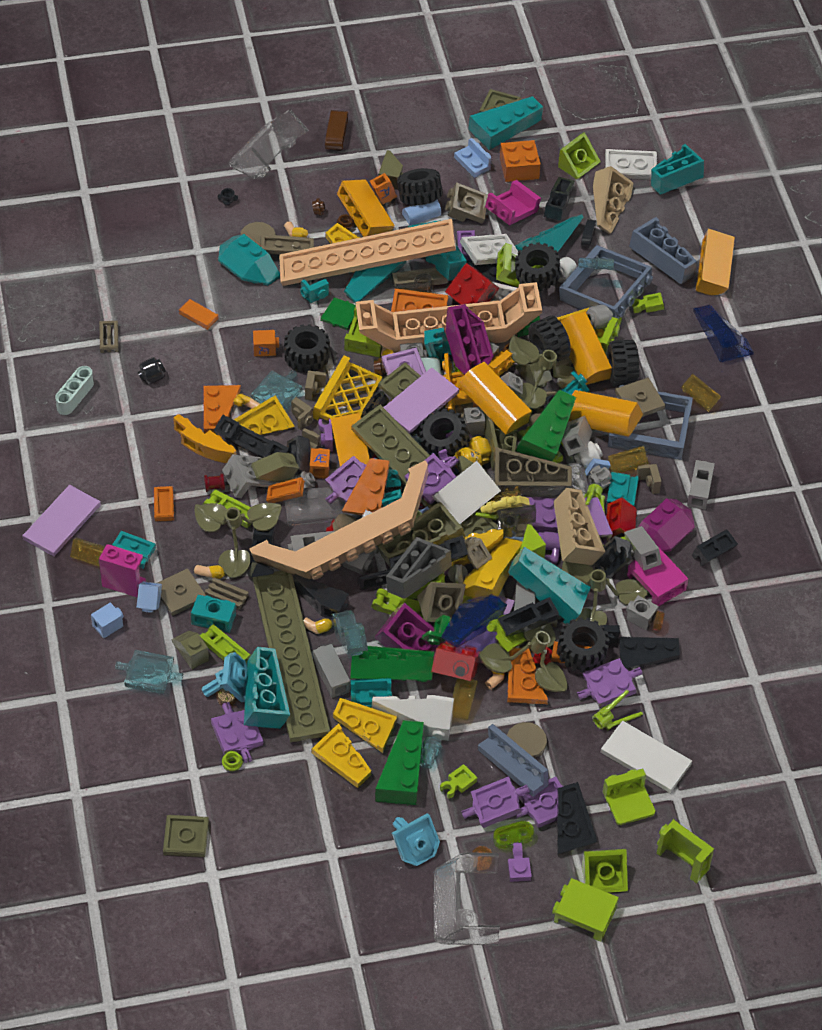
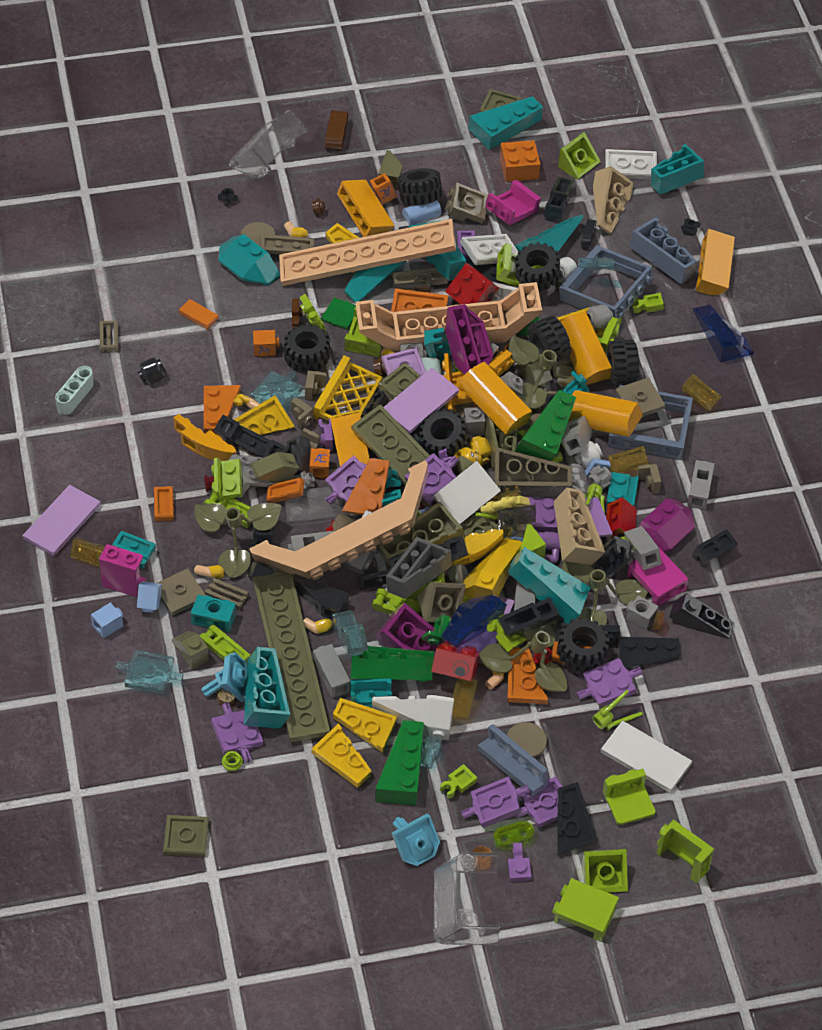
(227, 478): none -> lime bracket
(296, 312): none -> reddish brown plate
(312, 315): none -> lime plate
(315, 291): teal bracket -> none
(346, 221): reddish brown plate -> none
(474, 158): light blue bracket -> none
(477, 552): dark tan bracket -> none
(690, 227): none -> black plate
(700, 617): none -> black slope

